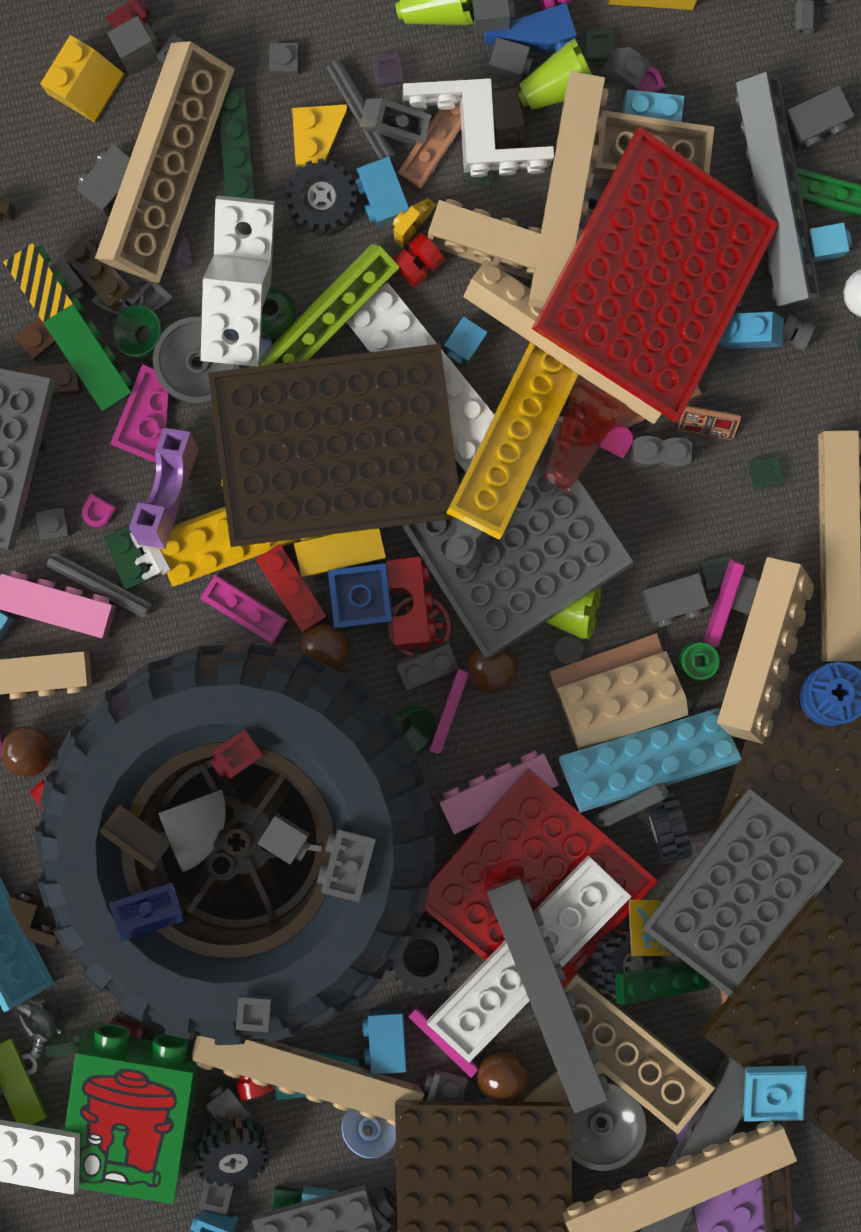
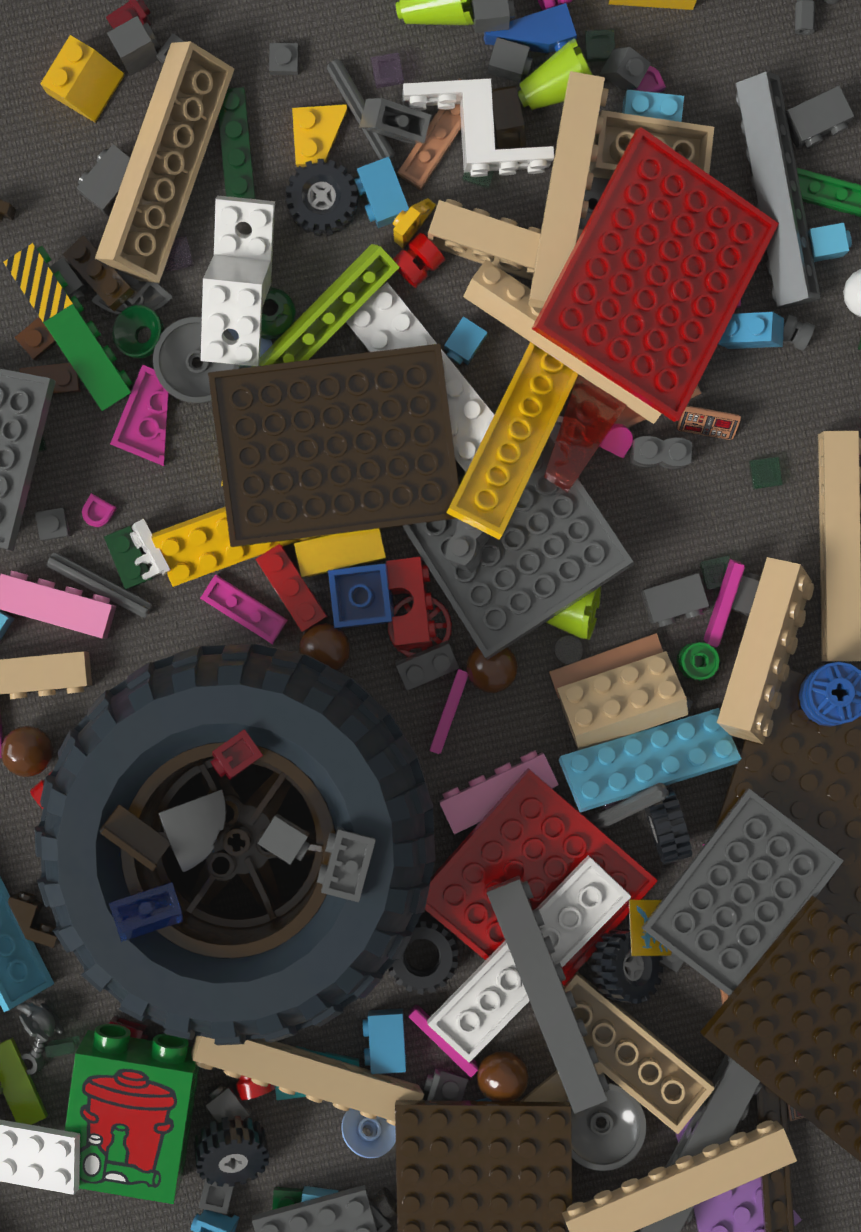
(174, 462): medium lavender arch -> none
(253, 1013): dark grey plate -> none
(419, 726): dark green piece -> none
(658, 982): dark green plate -> none
(774, 1093): medium azure tile -> none

